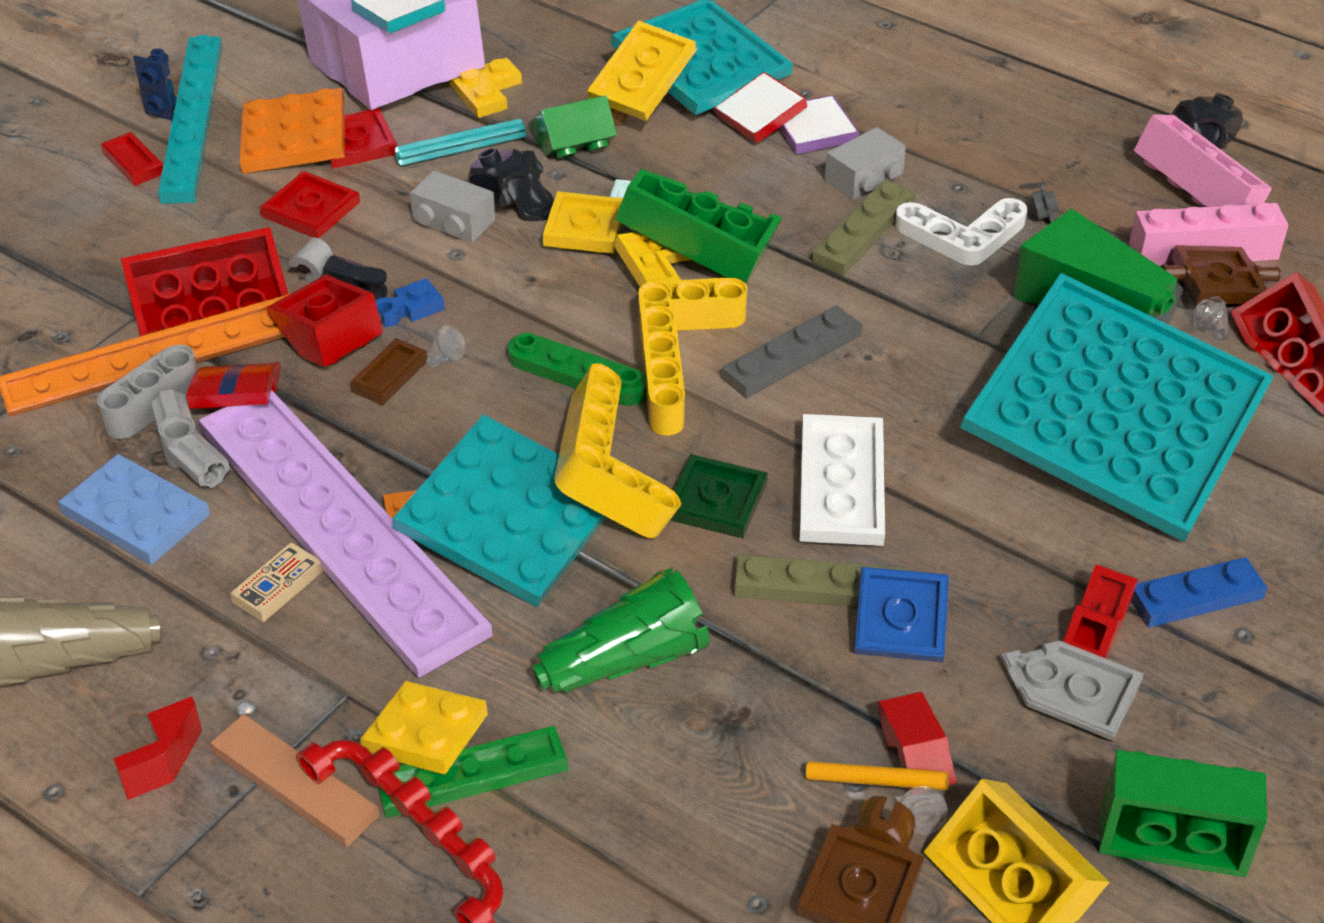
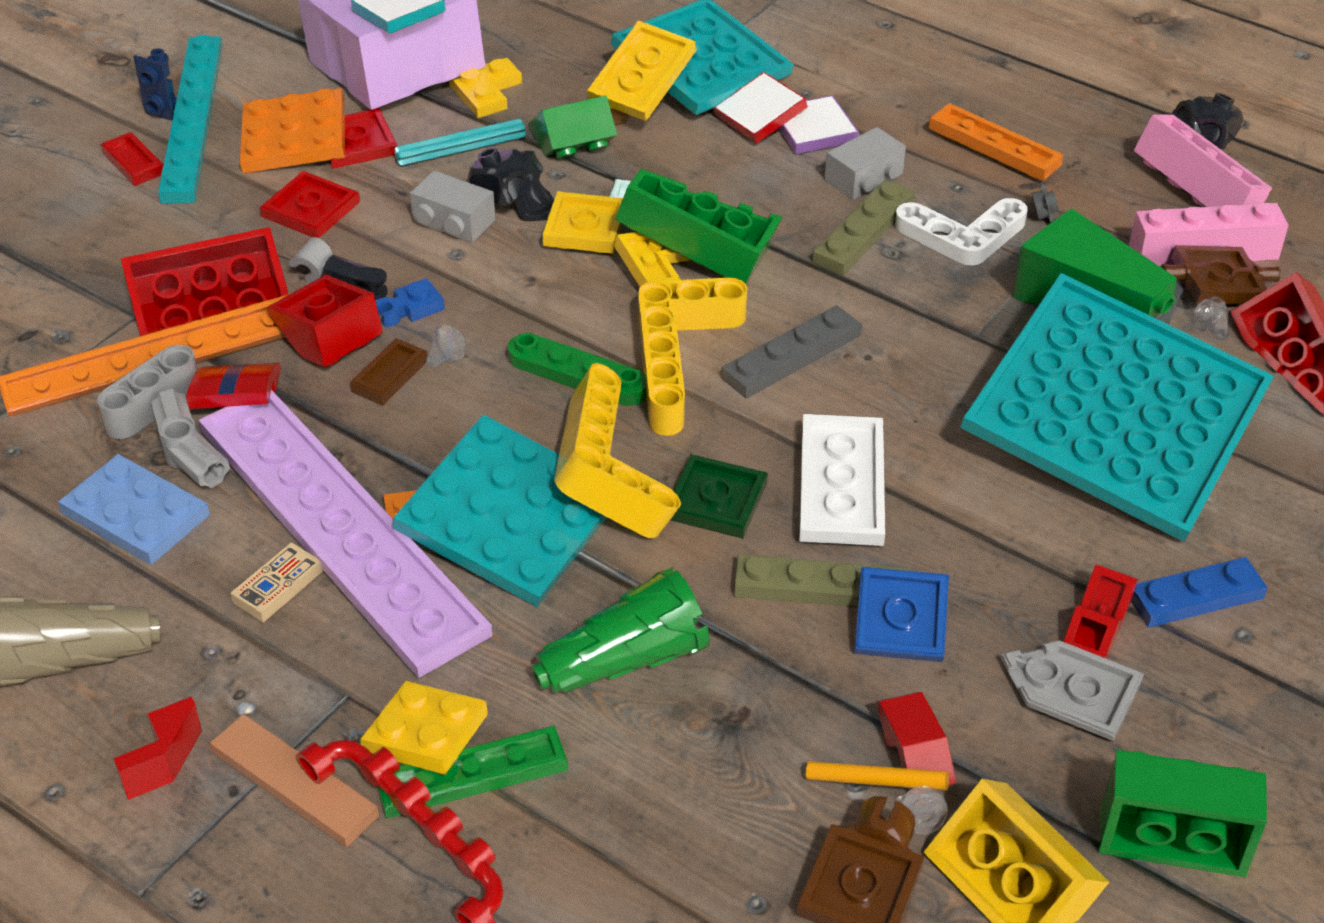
(996, 141): none -> orange plate

